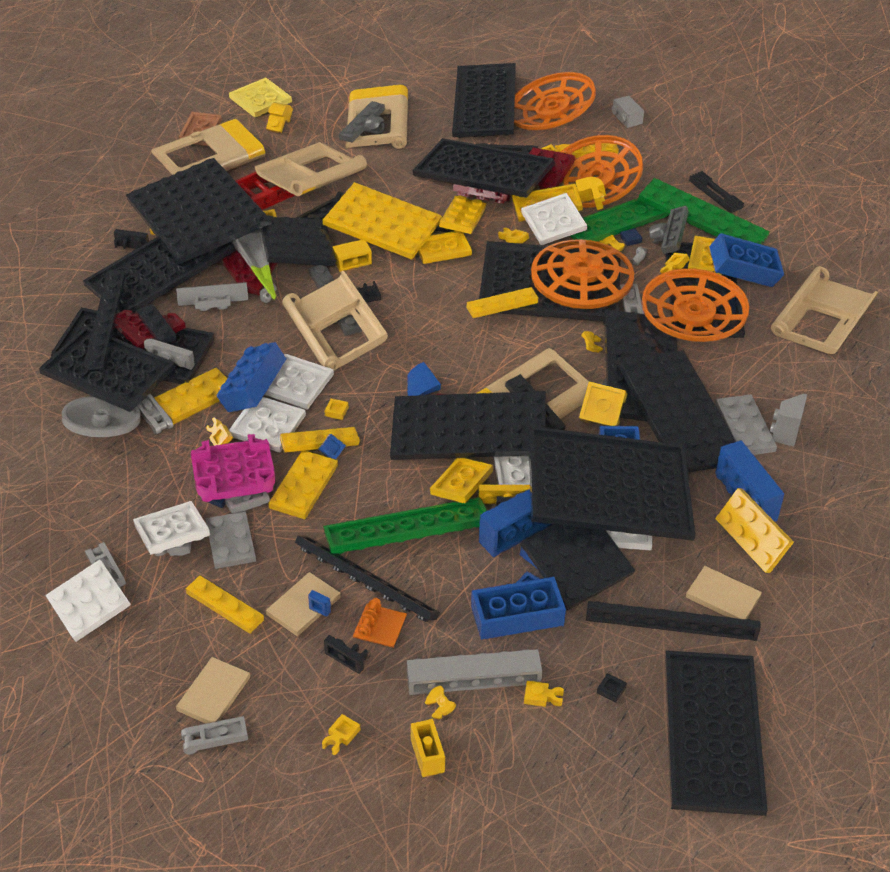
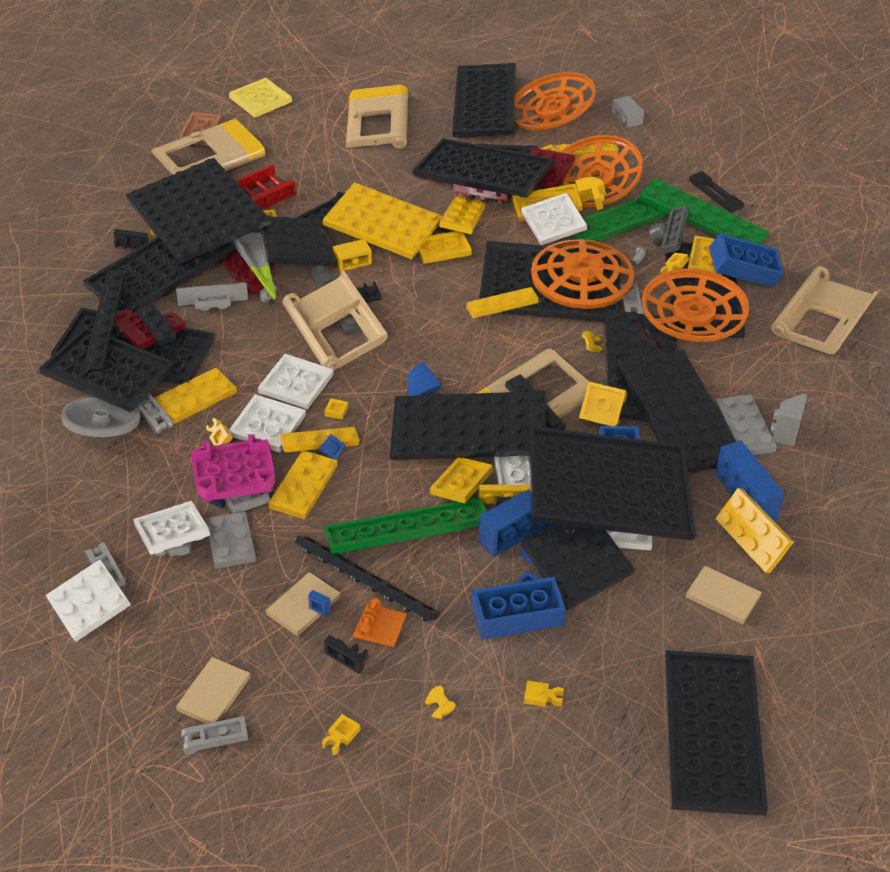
(180, 356): light grey plate -> none
(225, 604): yellow plate -> none
(251, 377): blue brick -> none
(278, 116): yellow brick -> none
(297, 179): tan piece -> none
(366, 120): dark grey plate -> none
(427, 748): yellow brick -> none
(474, 671): light grey brick -> none
(514, 236): yellow plate -> none
(611, 688): black tile -> none
(613, 242): yellow piece -> none
(631, 237): dark blue tile -> none
(673, 620): black plate -> none

